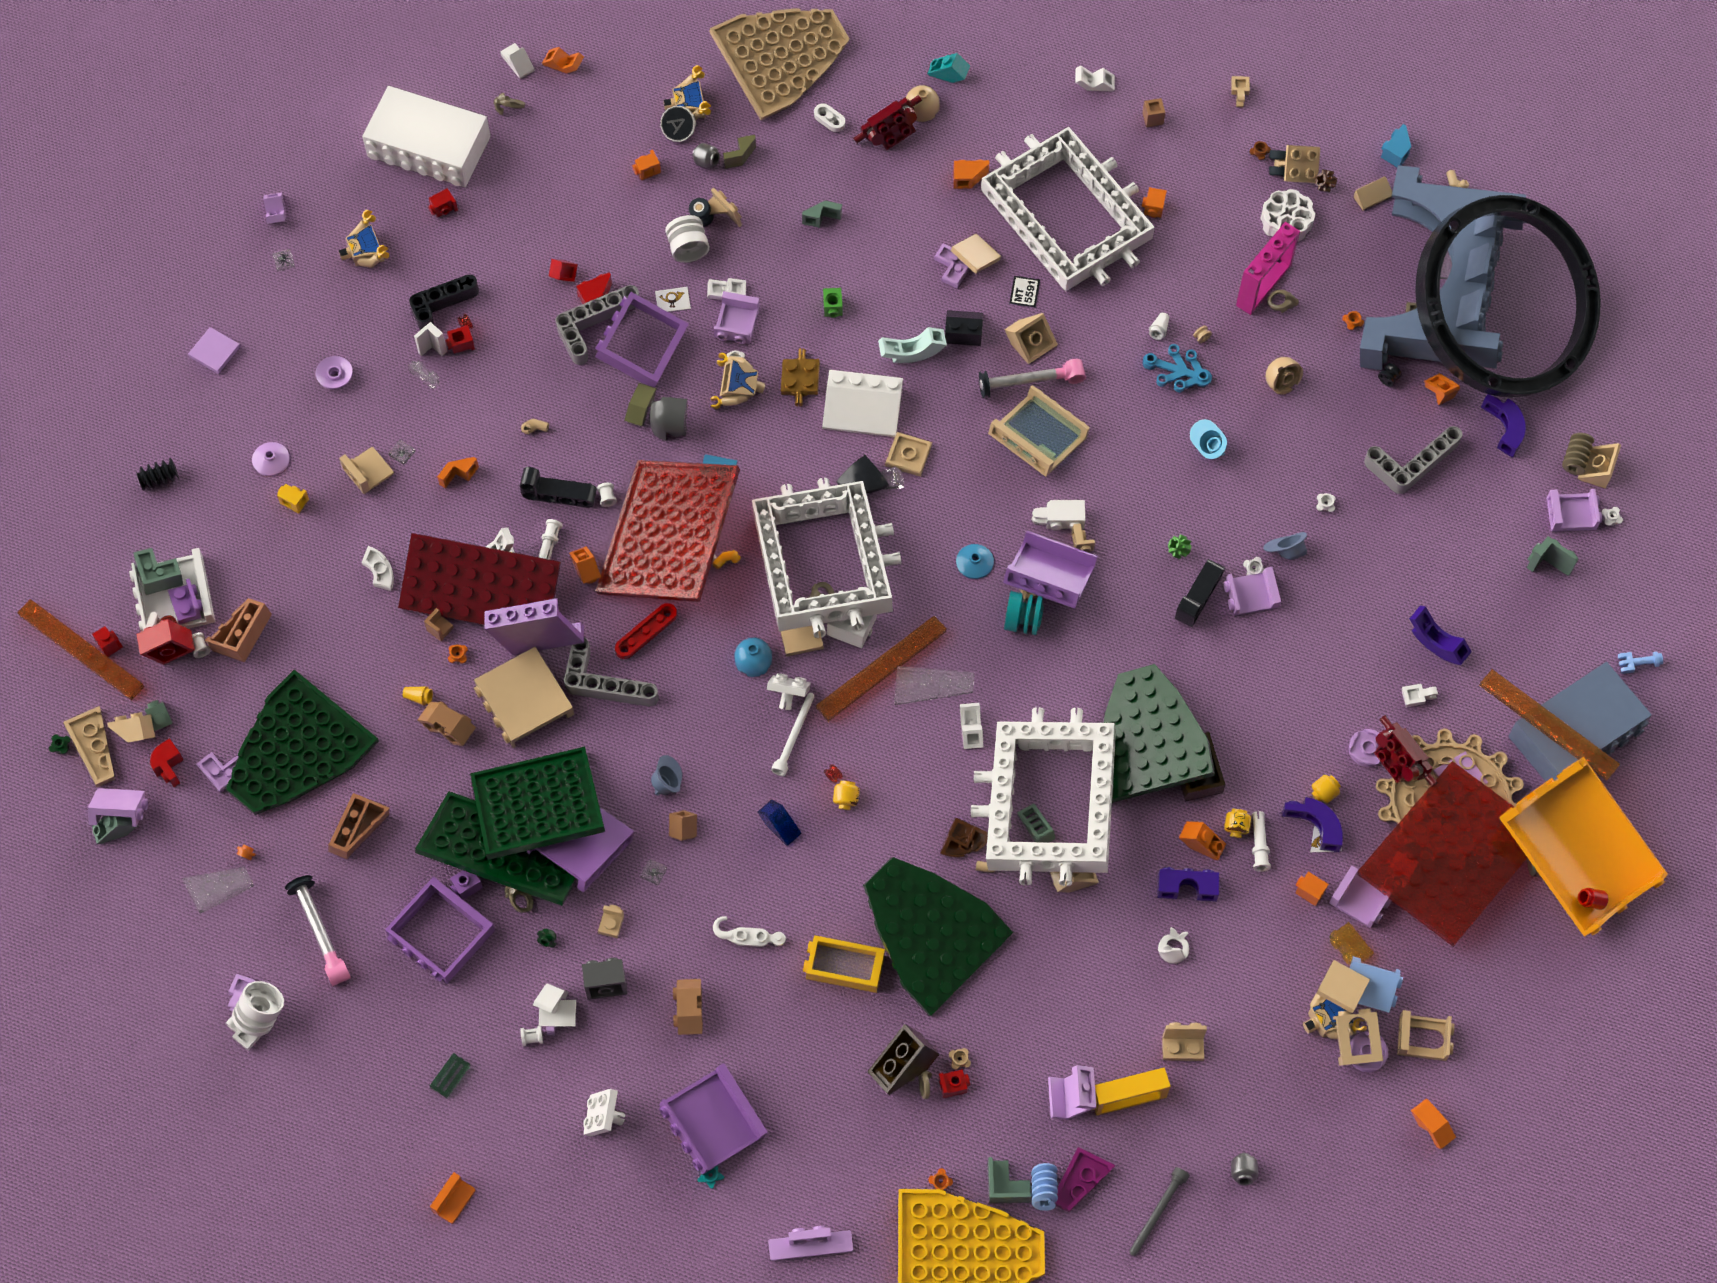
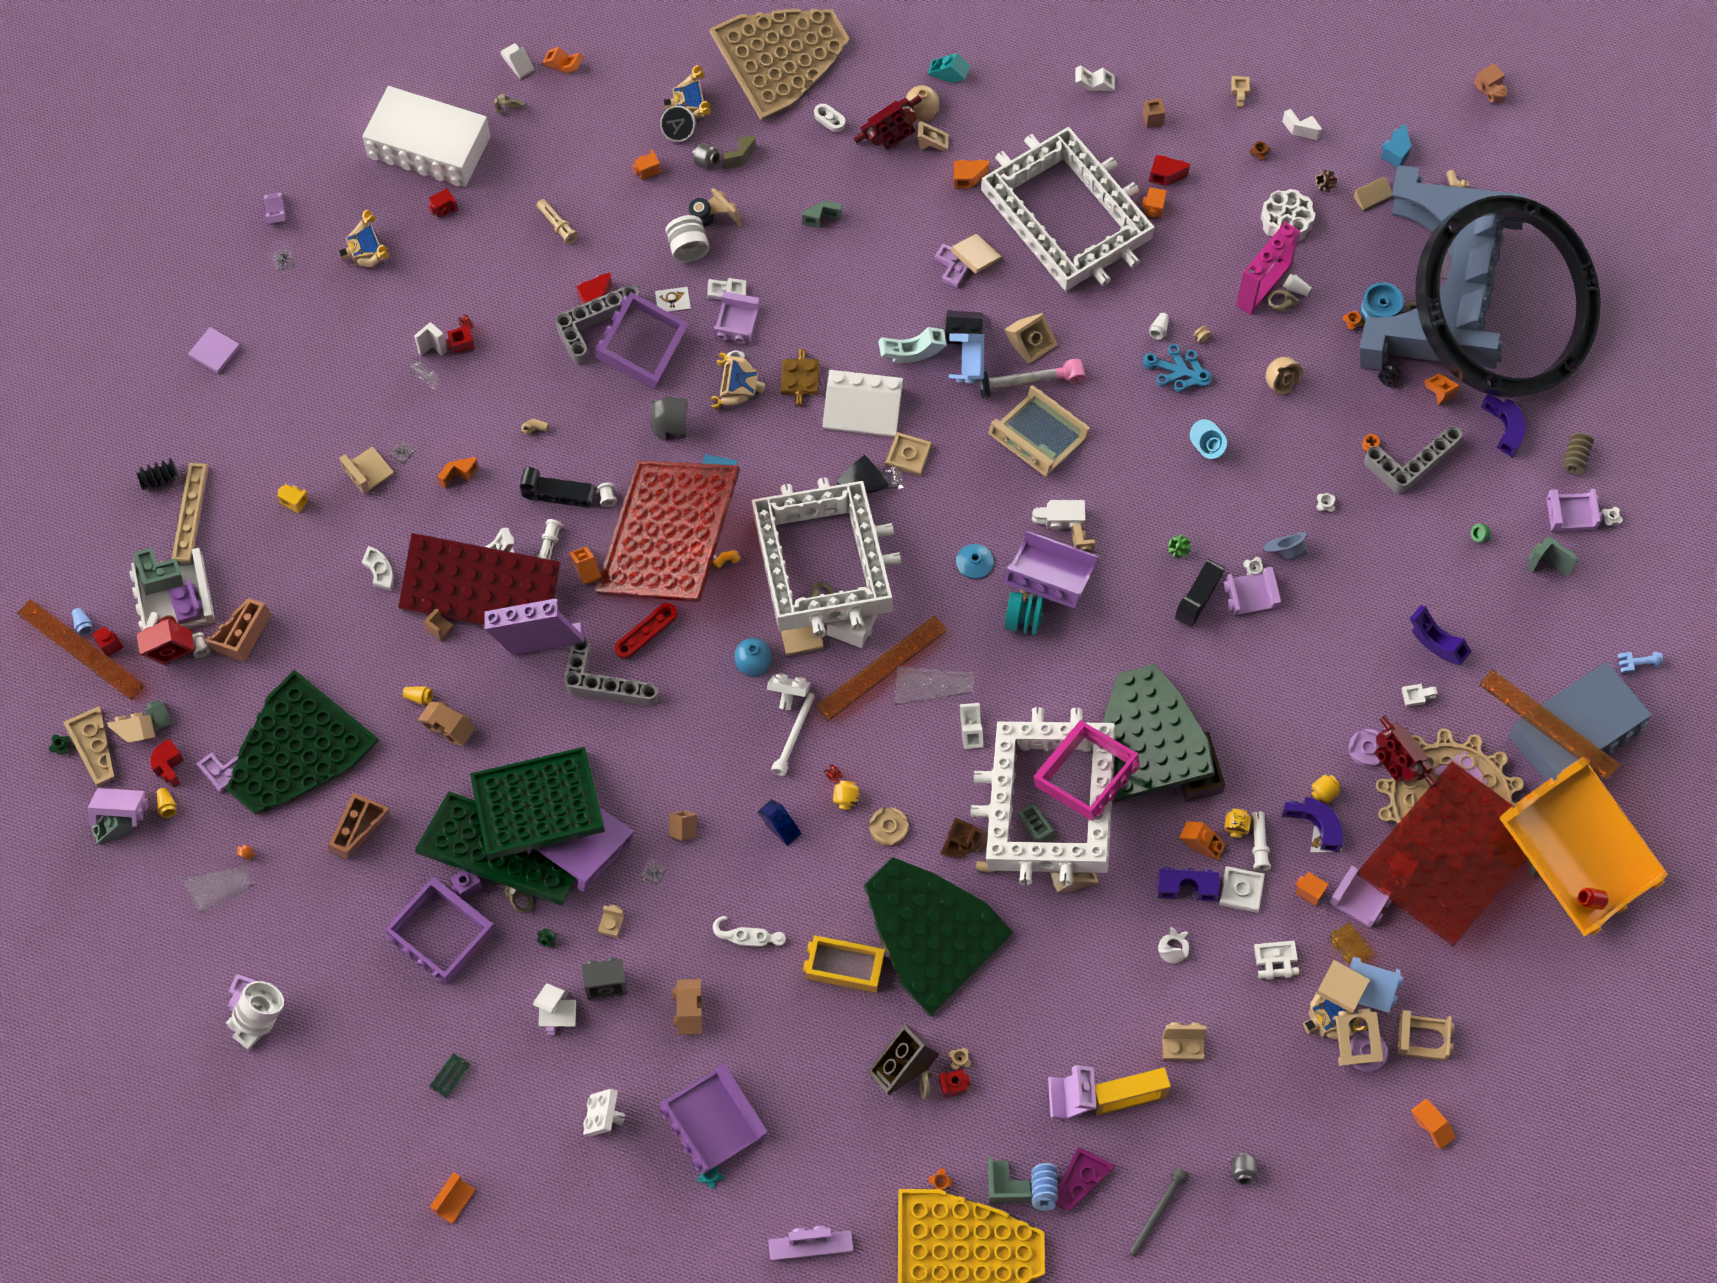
(82, 624): none -> light blue cone
(165, 803): none -> yellow cone
(190, 512): none -> tan tile
(273, 465): lavender dish -> none
(331, 366): lavender dish -> none
(335, 967): piece -> none
(445, 298): black beam -> none
(453, 649): orange plate -> none
(522, 696): tan panel -> none
(531, 1035): white bush -> none
(561, 226): none -> tan pin
(563, 270): red panel -> none
(640, 403): olive slope -> none
(667, 776): sand blue piece -> none
(832, 295): bright green brick -> none
(888, 826): none -> tan tile
(932, 137): none -> tan slope
(971, 357): none -> light blue panel
(1024, 291): sticker -> none
(1065, 749): none -> dark pink window
(1168, 170): none -> red slope
(1241, 889): none -> white tile
(1276, 953): none -> white plate
(1296, 163): tan plate -> none
(1296, 285): none -> white cone
(1306, 128): none -> white slope
(1372, 437): none -> orange bush
(1381, 301): none -> dark azure wheel
(1480, 533): none -> green tile
(1490, 83): none -> nougat brick
(1600, 465): tan slope -> none

